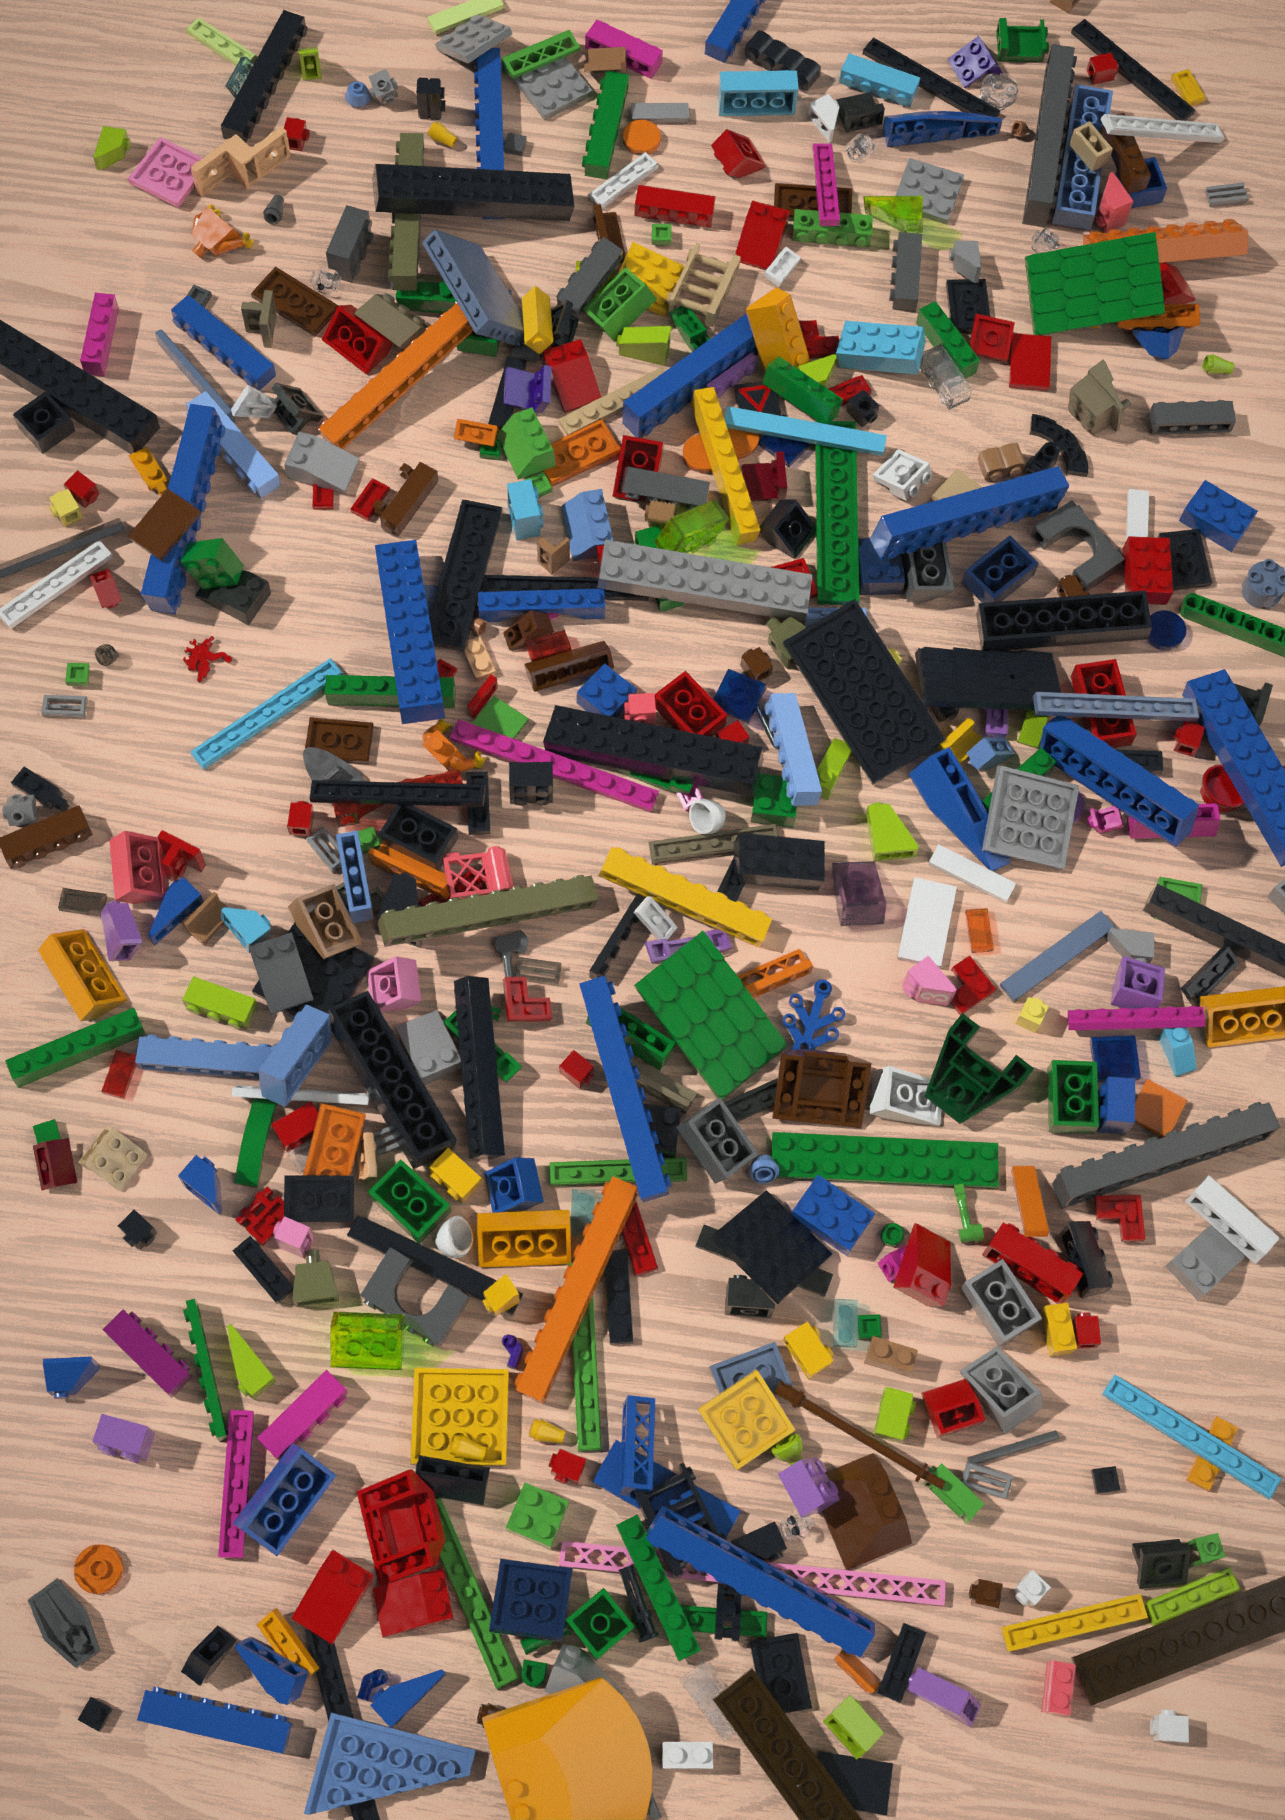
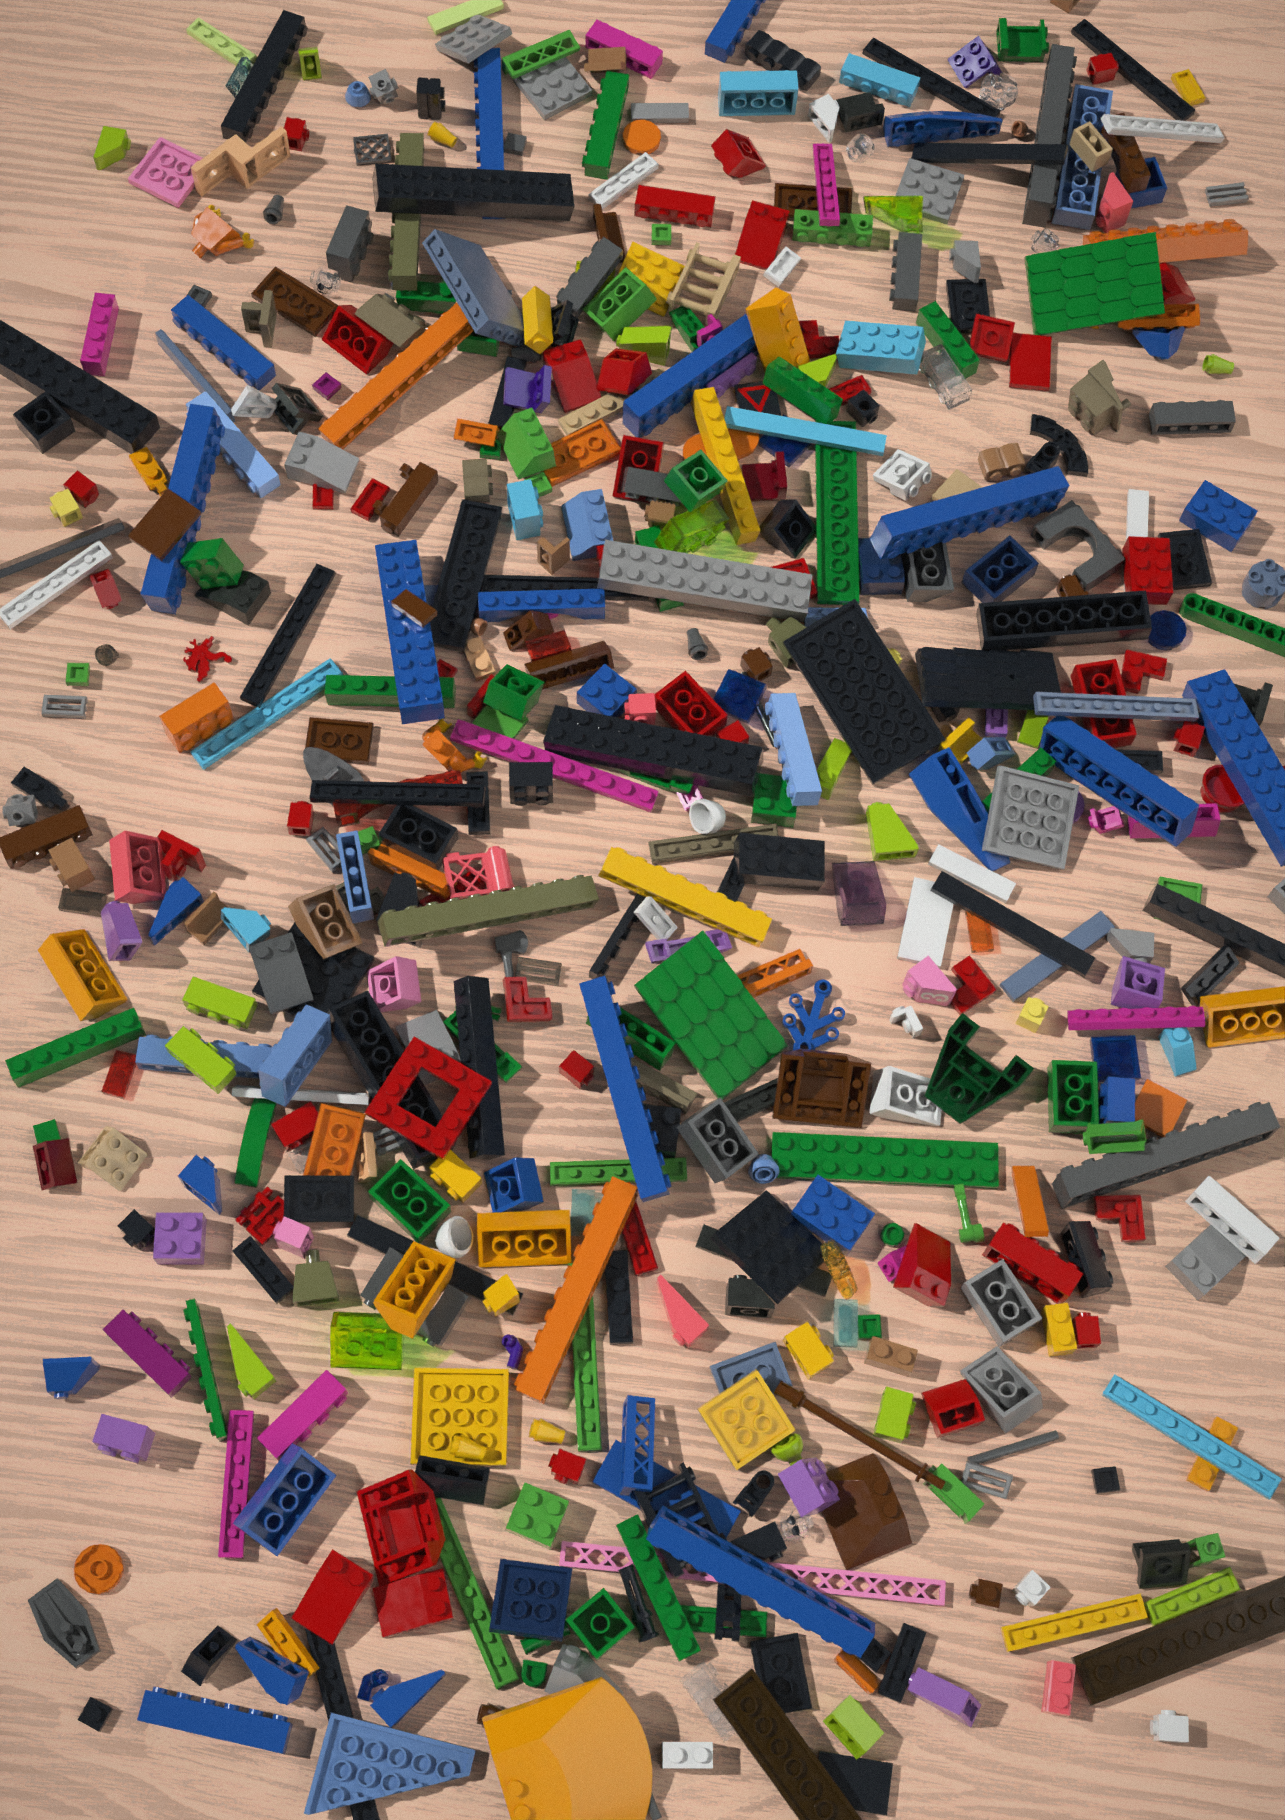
(71, 865): none -> medium nougat brick
(179, 1239): none -> medium lavender brick
(197, 718): none -> orange brick
(201, 1059): none -> lime brick
(287, 635): none -> black tile
(326, 386): none -> magenta plate
(362, 161): none -> flat silver window
(414, 608): none -> reddish brown tile
(414, 1288): none -> light orange slope
(433, 1139): none -> red plate
(476, 480): none -> dark tan brick
(513, 692): none -> green brick
(623, 371): none -> red slope
(683, 1319): none -> coral slope
(695, 480): none -> green brick
(696, 645): none -> dark grey cone
(708, 332): none -> dark pink bracket
(754, 1493): none -> black piece
(839, 1269): none -> clear yellow hinge
(875, 1655): none -> black tile
(910, 1020): none -> white bracket
(990, 153): none -> black tile
(1013, 924): none -> black tile
(1115, 1137): none -> bright green window
(1139, 664): none -> red plate

